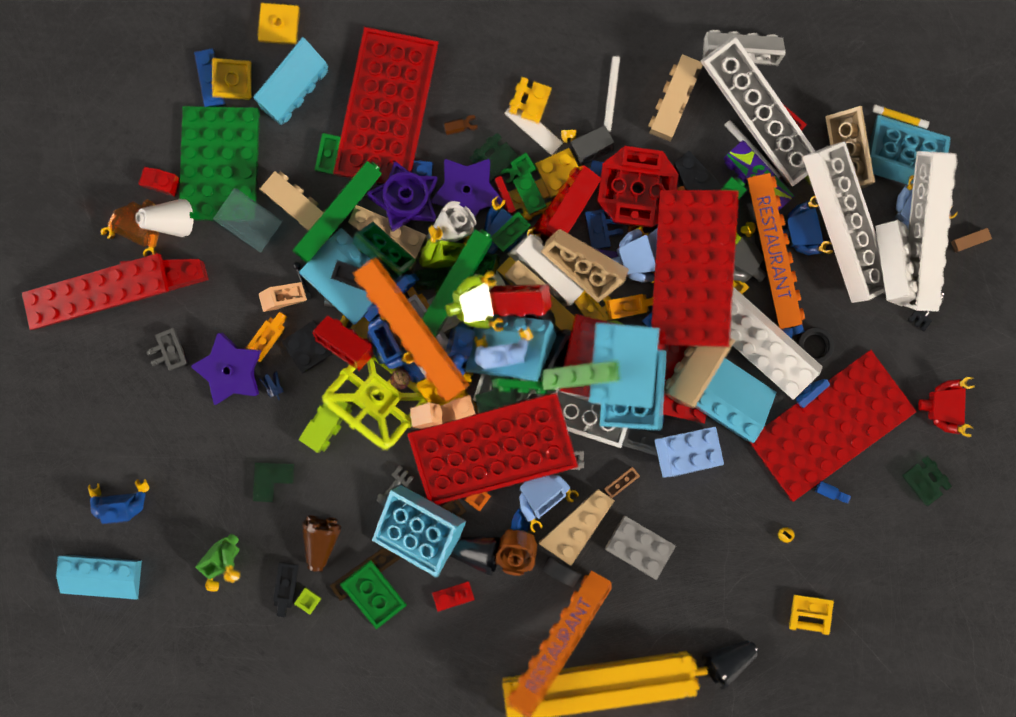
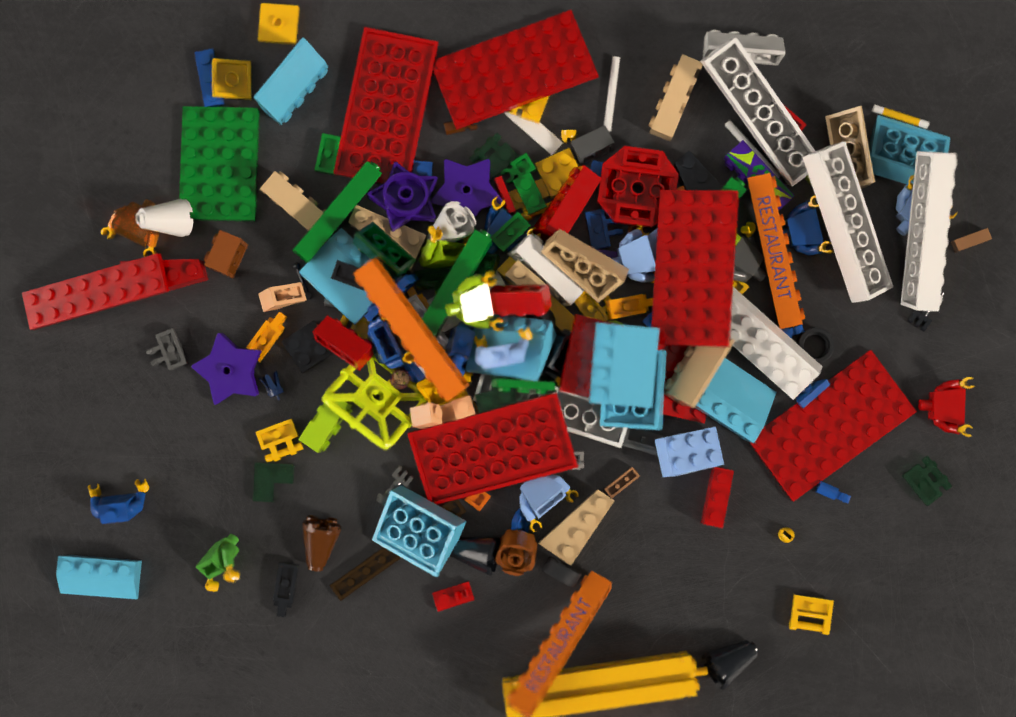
(159, 181): red slope -> none
(225, 254): none -> dark orange brick
(247, 220): clear light blue tile -> none
(276, 435): none -> yellow plate
(308, 600): lime plate -> none
(373, 594): green tile -> none
(514, 69): none -> red plate
(581, 375): bright green plate -> none
(640, 547): light grey brick -> none
(717, 497): none -> red brick
(896, 262): white slope -> none

